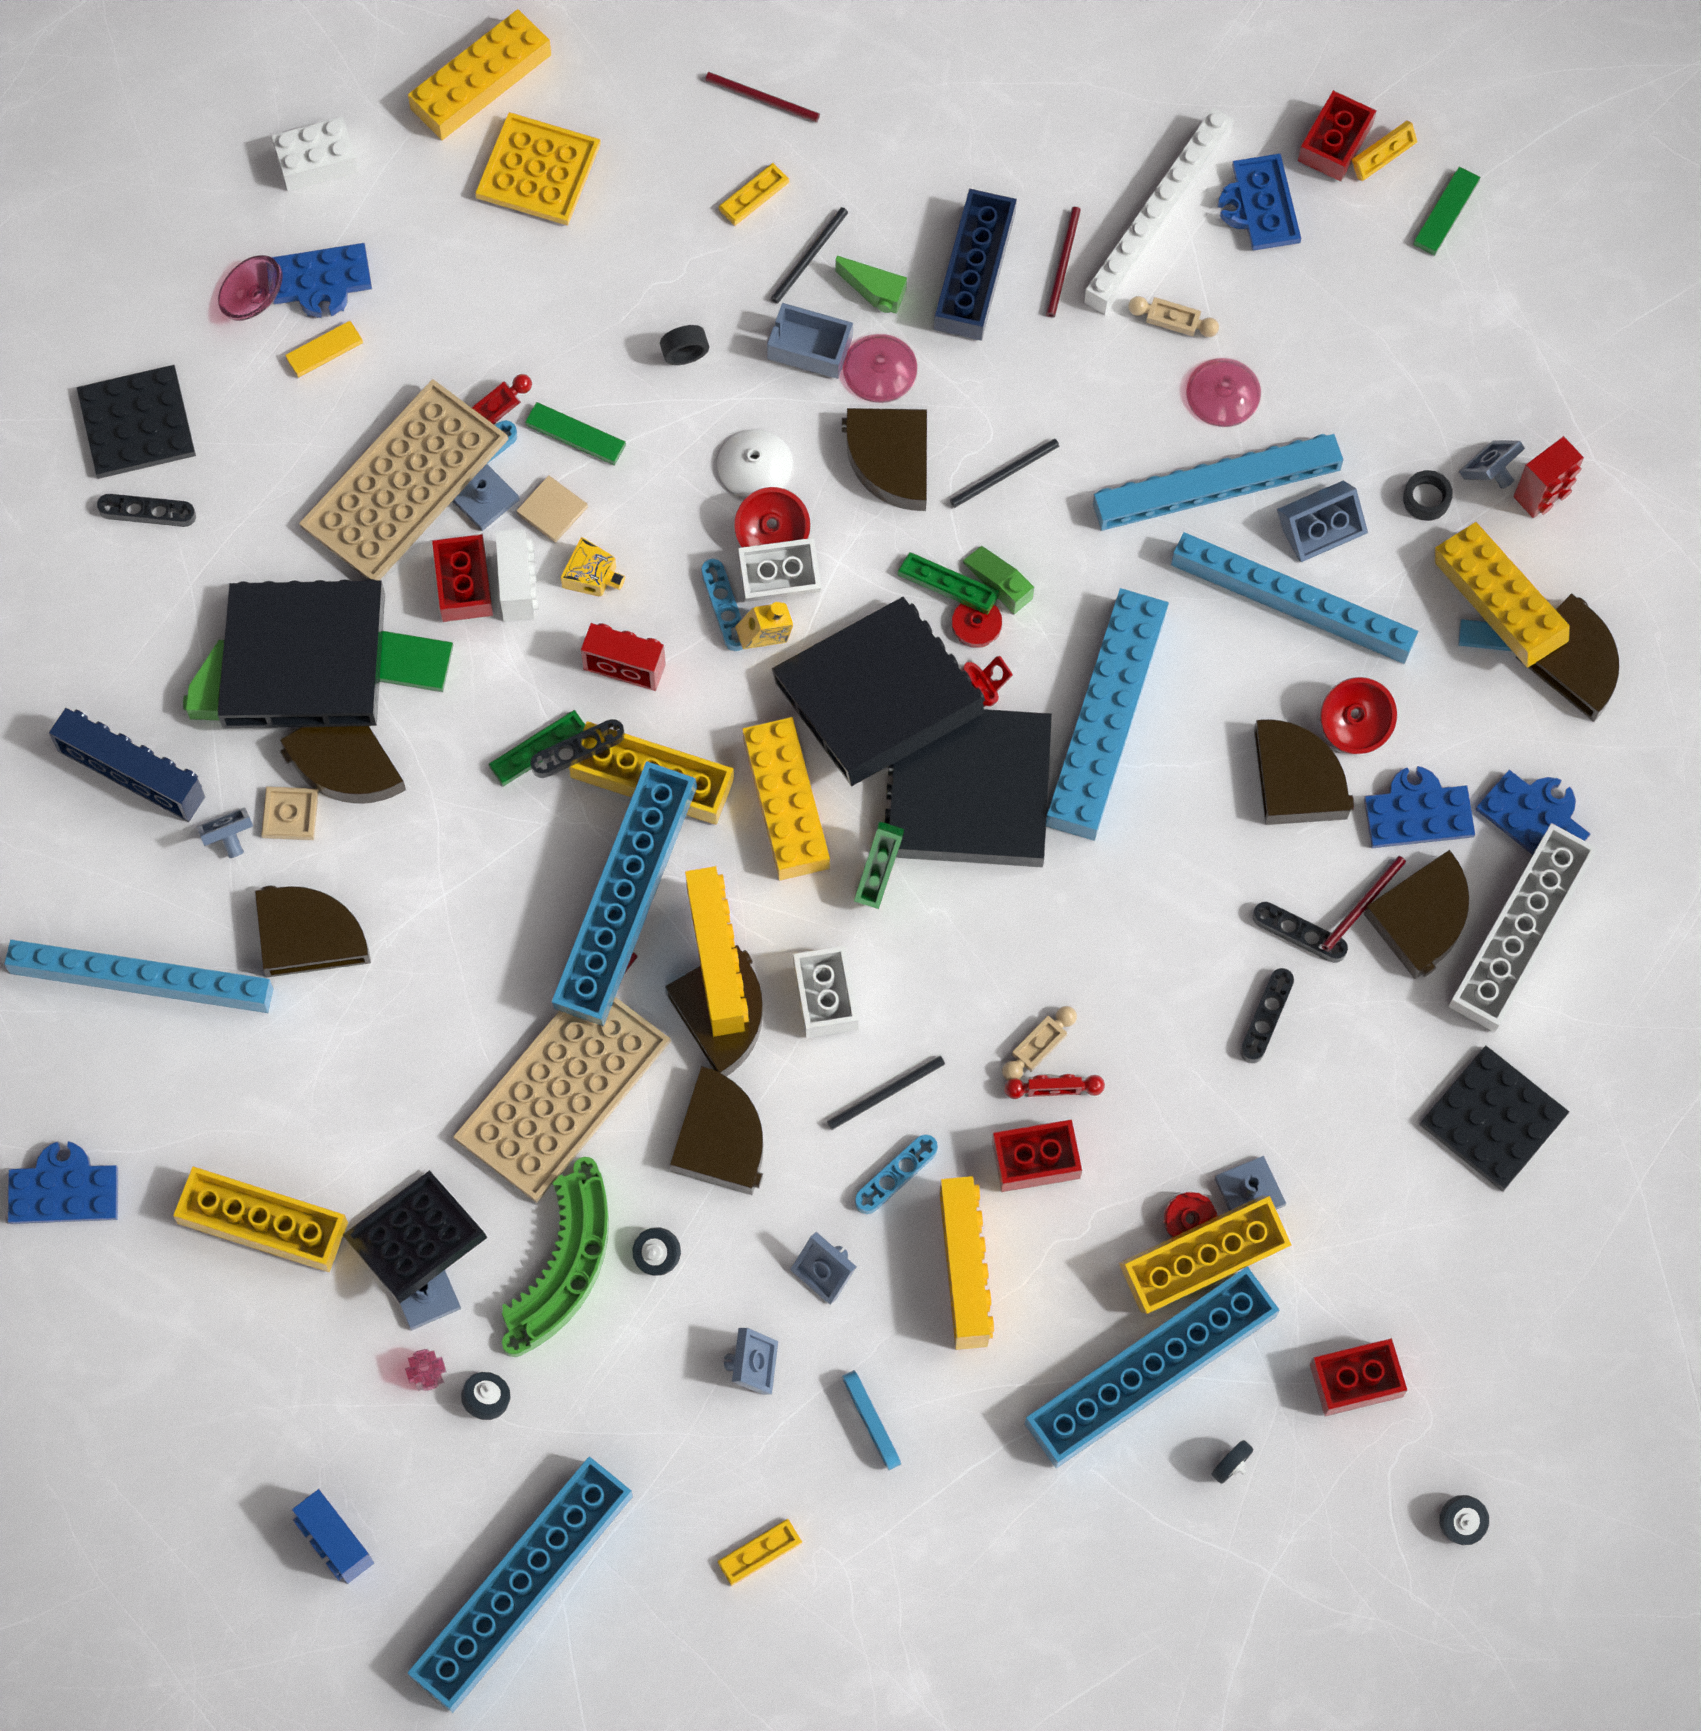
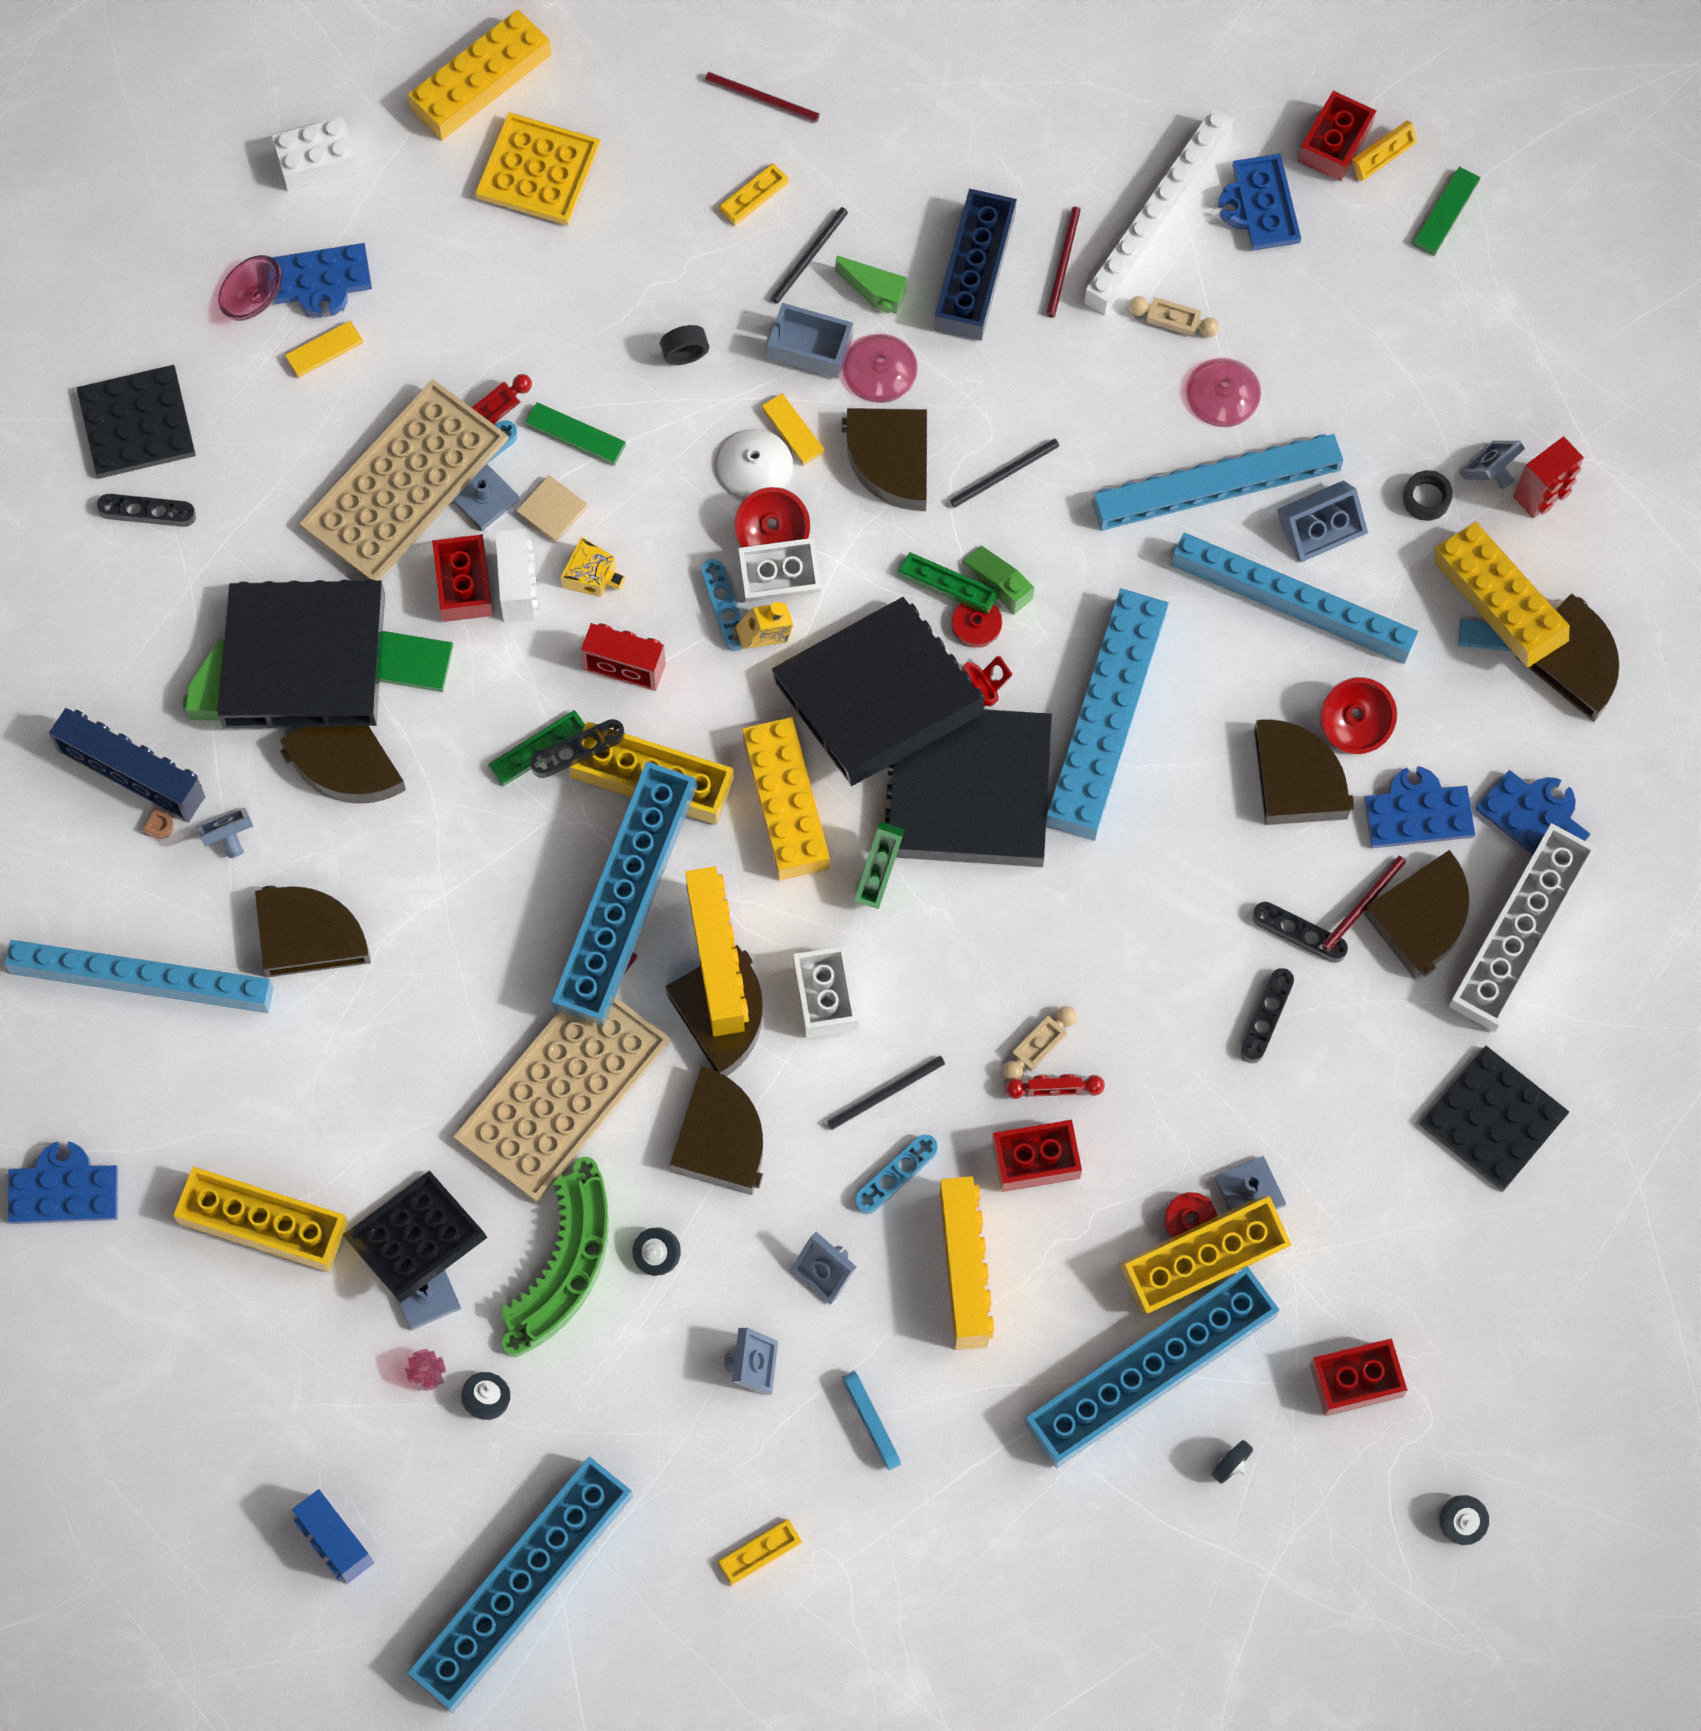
(158, 825): none -> nougat tile
(290, 813): tan tile -> none
(793, 429): none -> yellow tile

